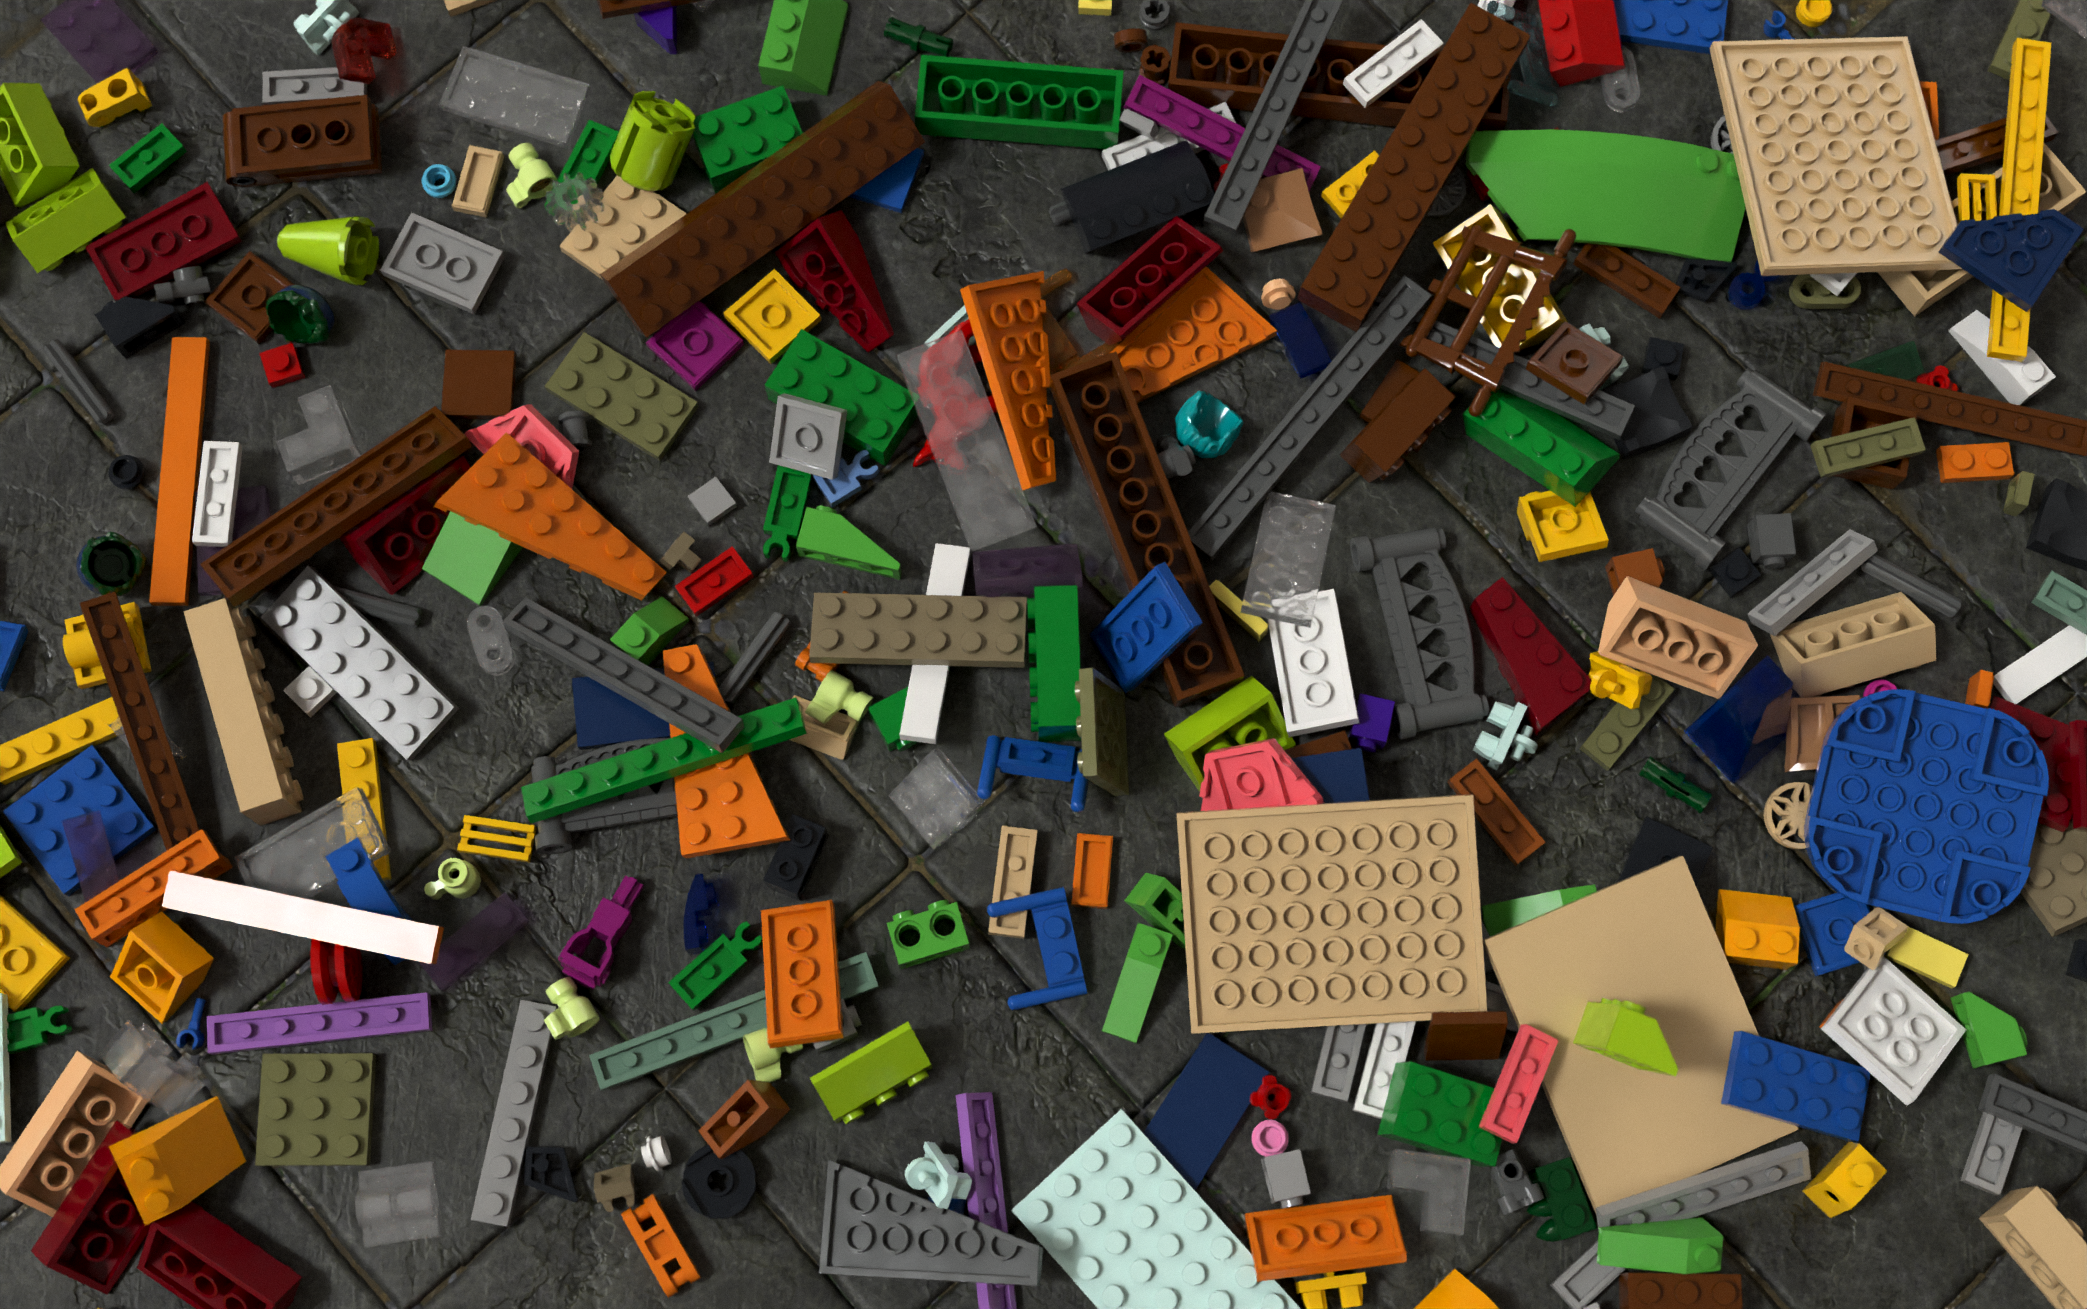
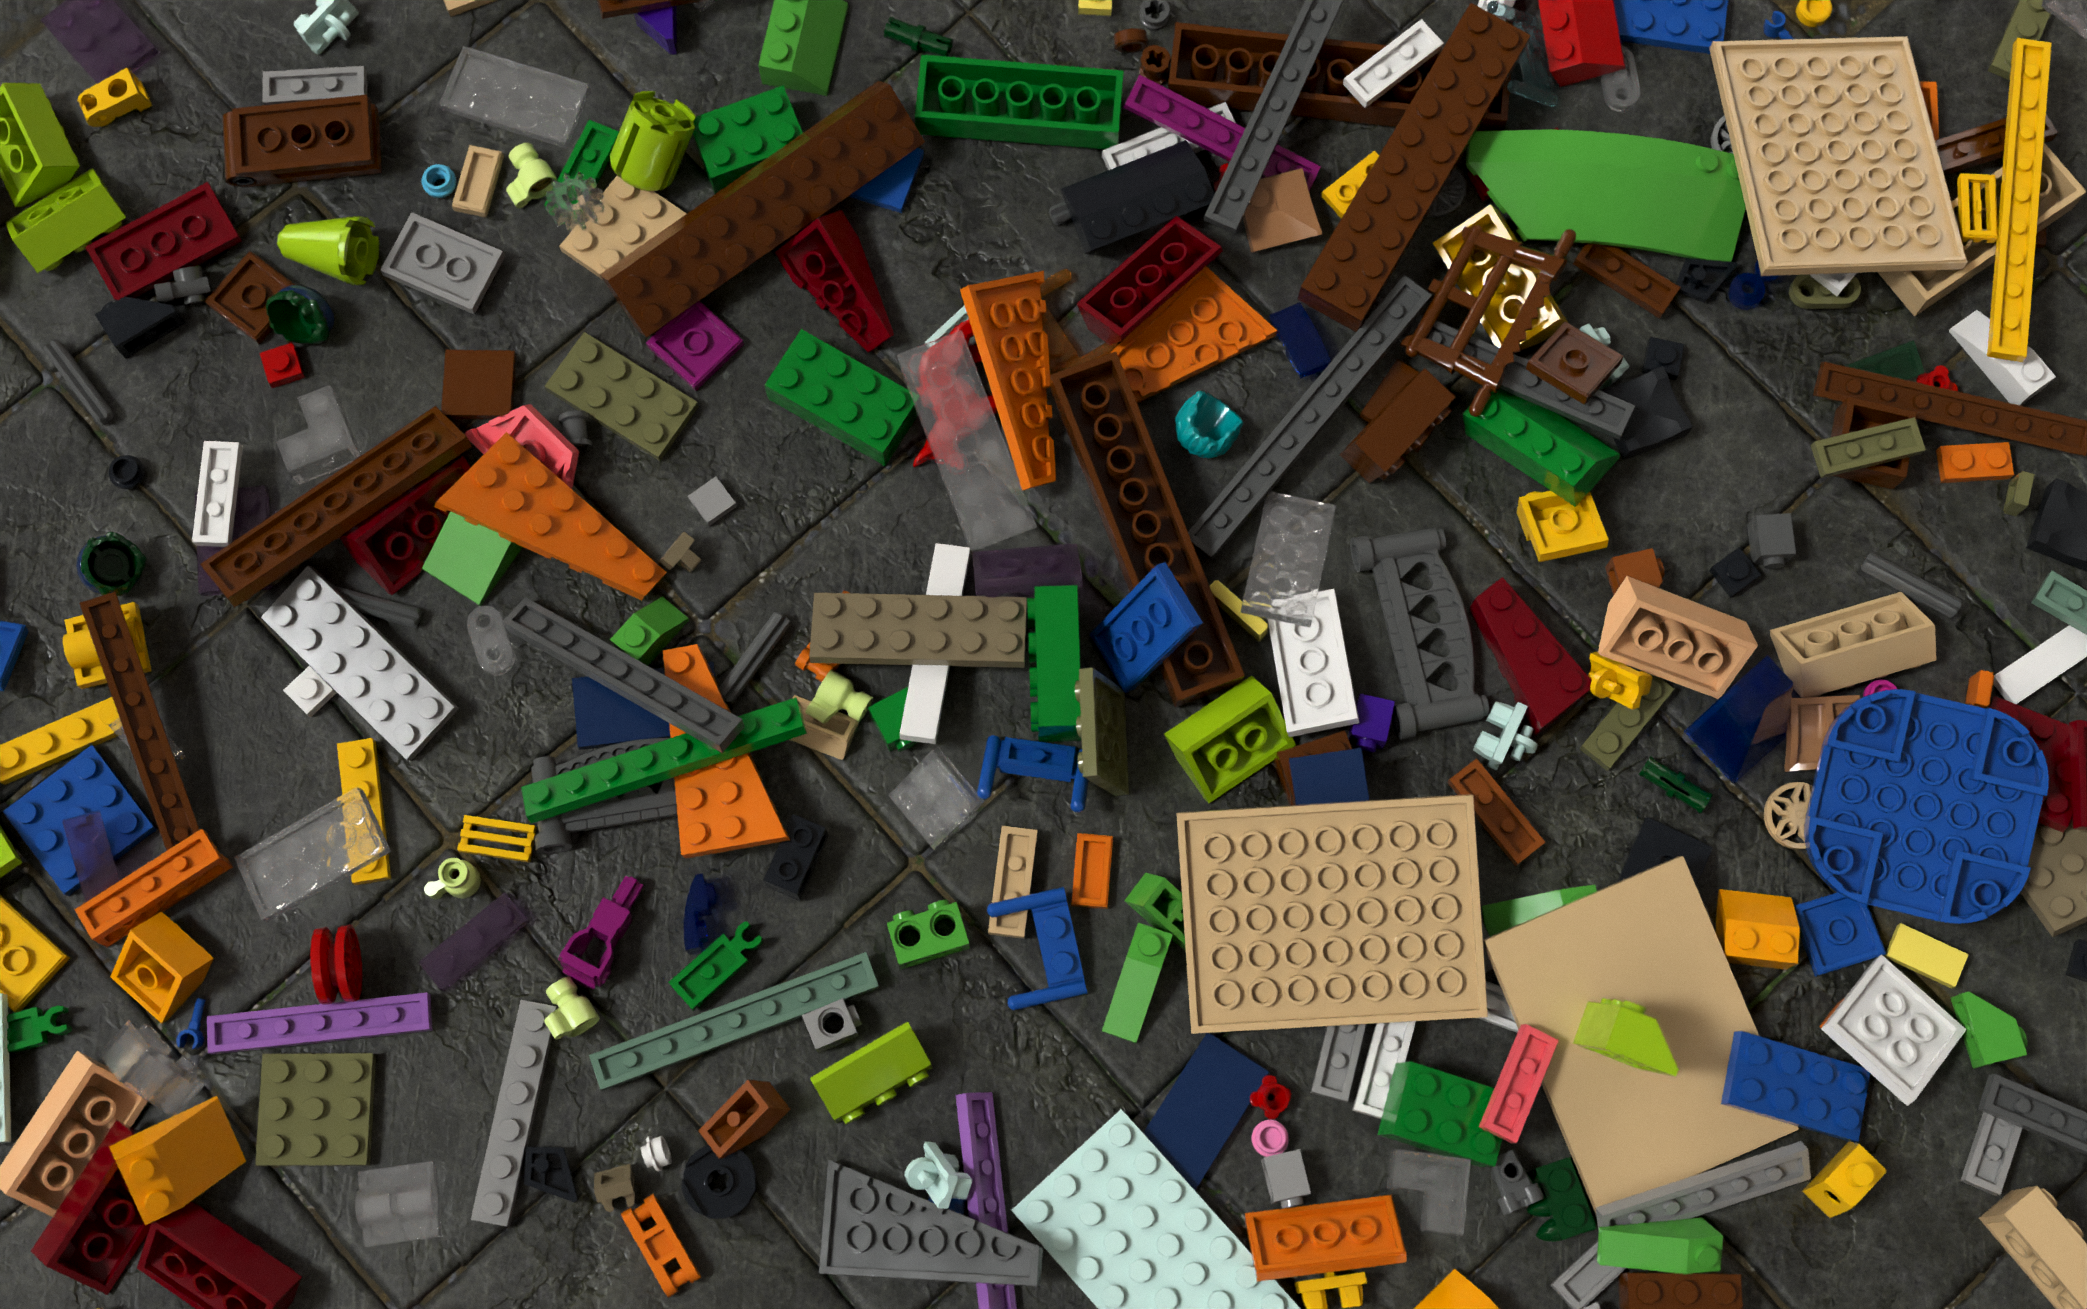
(148, 158): green plate -> none
(179, 471): orange tile -> none
(244, 712): tan brick -> none
(303, 917): tile -> none
(356, 43): clear red plate -> none
(363, 884): blue arch -> none
(714, 581): red plate -> none
(763, 1058): yellowish green piece -> none
(772, 316): yellow plate -> none
(786, 509): green plate -> none
(801, 974): orange tile -> none
(808, 436): light grey plate -> none
(836, 541): bright green slope -> none
(847, 481): medium blue plate -> none
(1139, 124): light grey tile -> none
(1174, 458): dark grey plate -> none
(1254, 777): coral wing -> none
(1277, 294): light nougat plate -> none
(1465, 1035): reddish brown tile -> none
(1696, 527): dark grey piece -> none
(1812, 582): light grey plate -> none
(1874, 937): tan bracket -> none
(2013, 251): dark blue plate -> none

